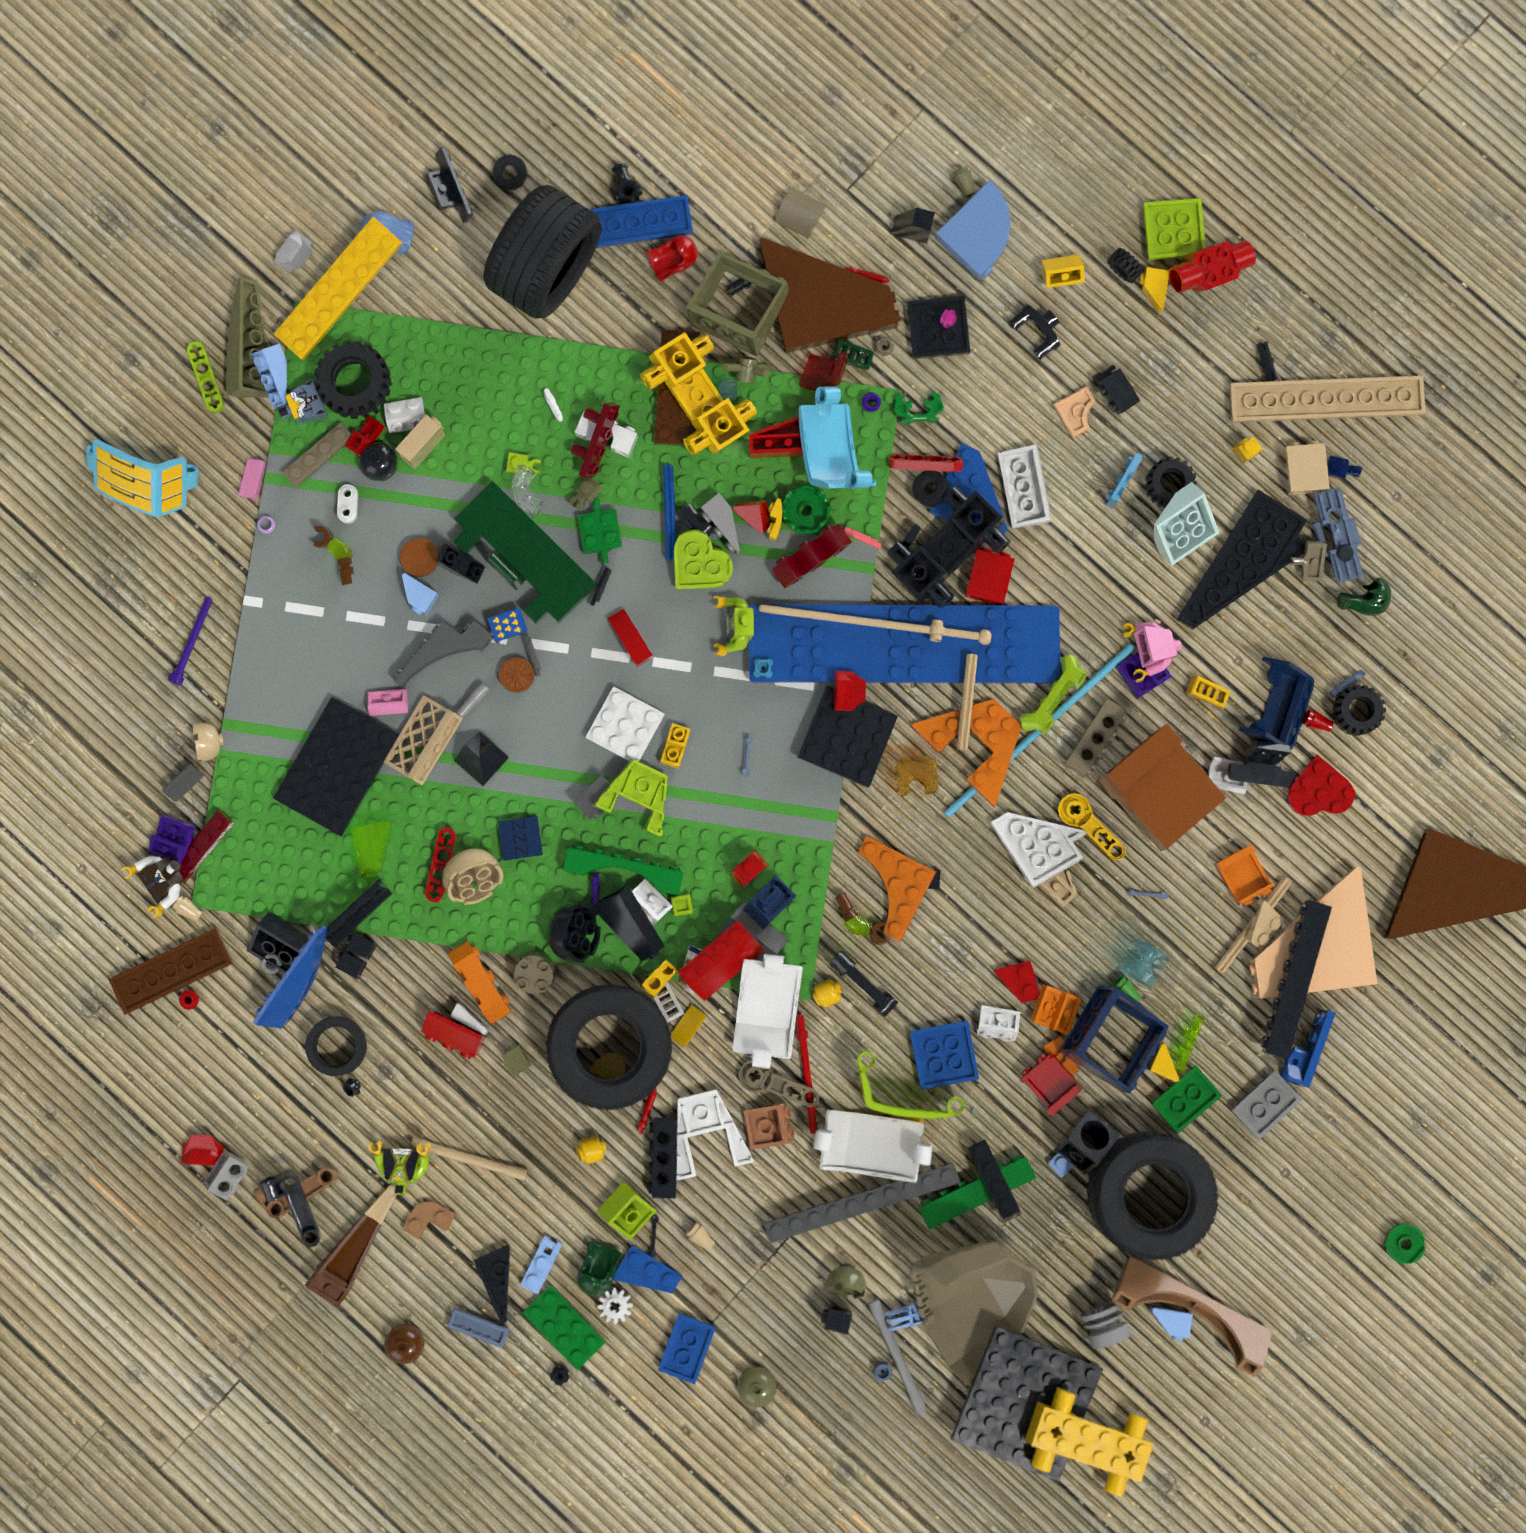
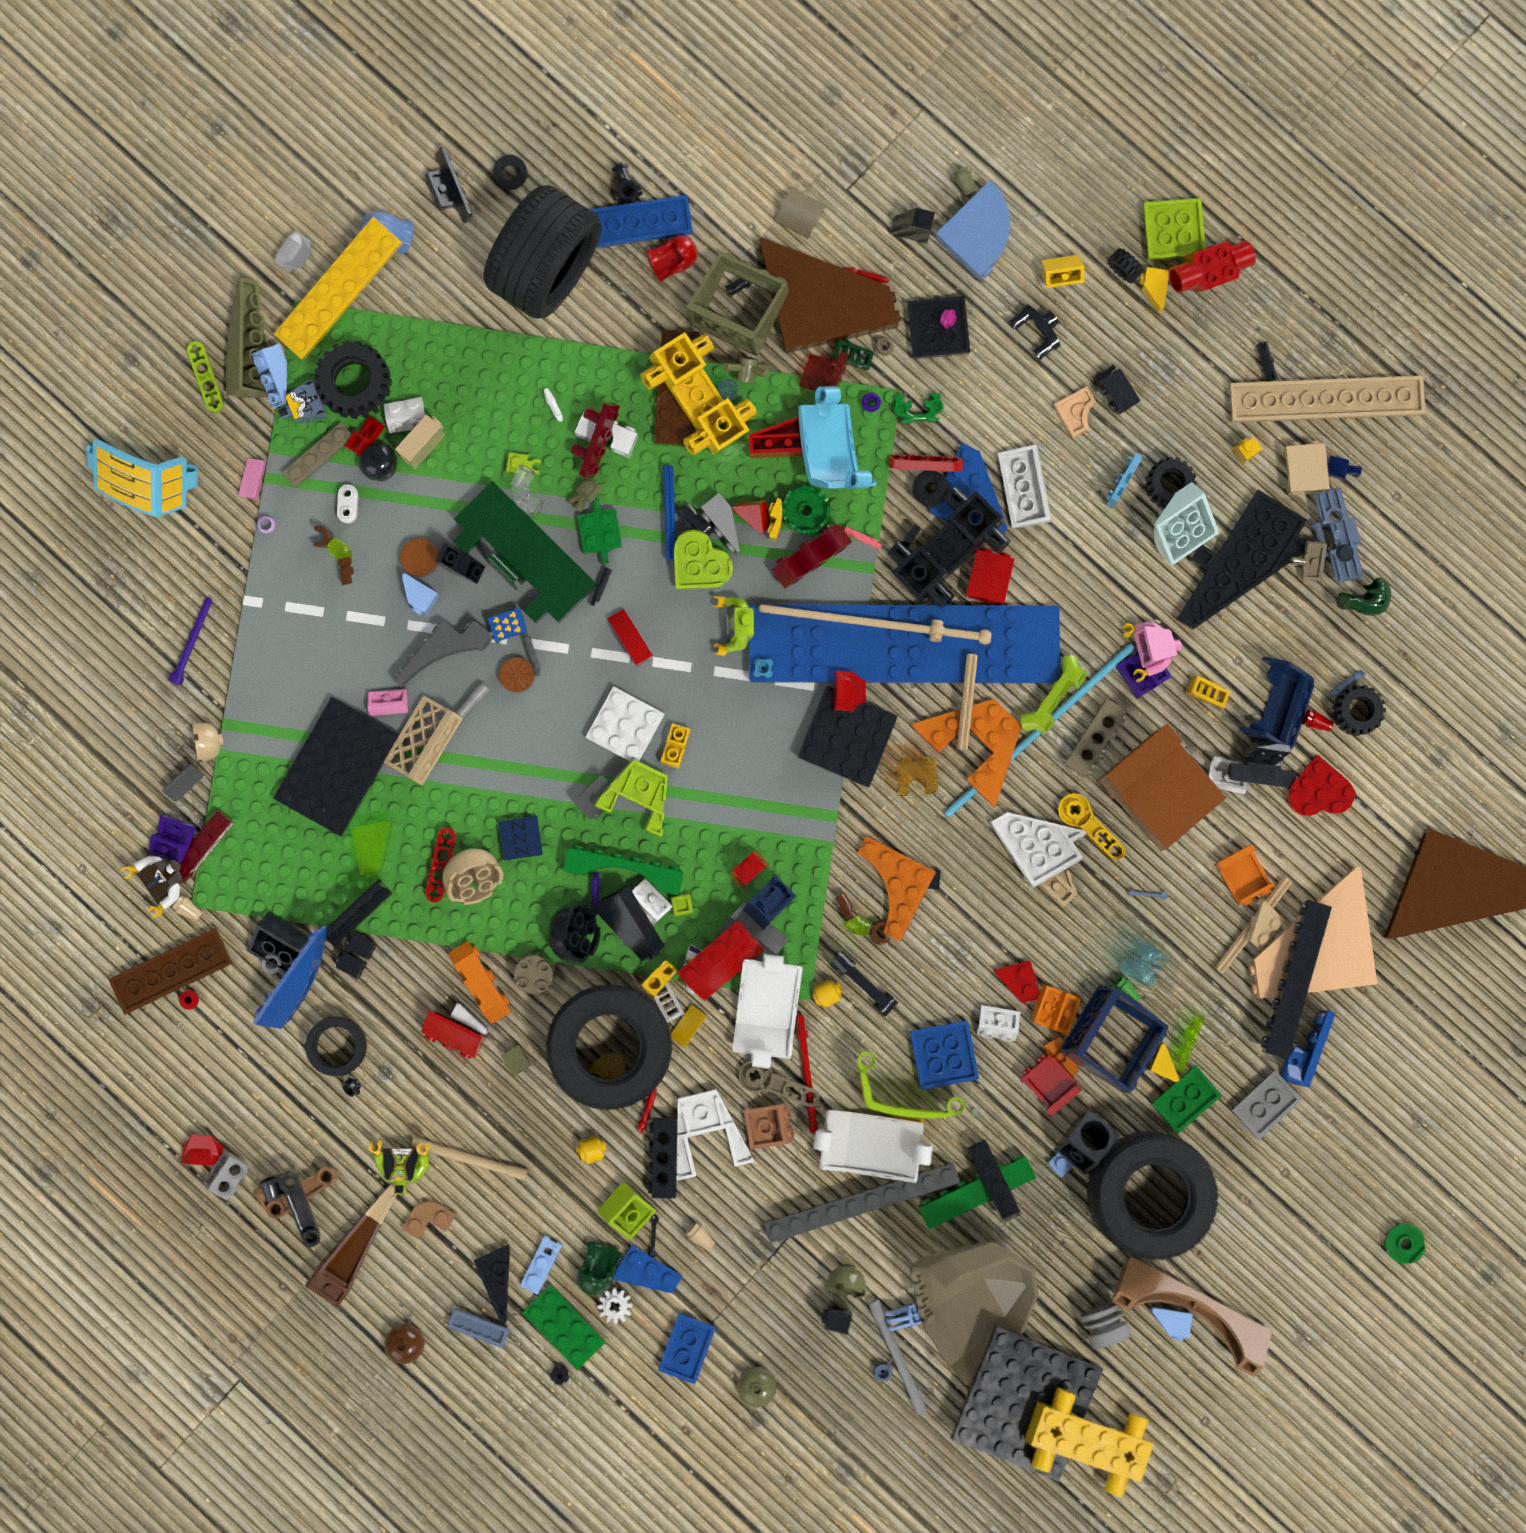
(481, 758): black slope -> none
(745, 771): sand blue hinge -> none
(1203, 557): none -> black plate

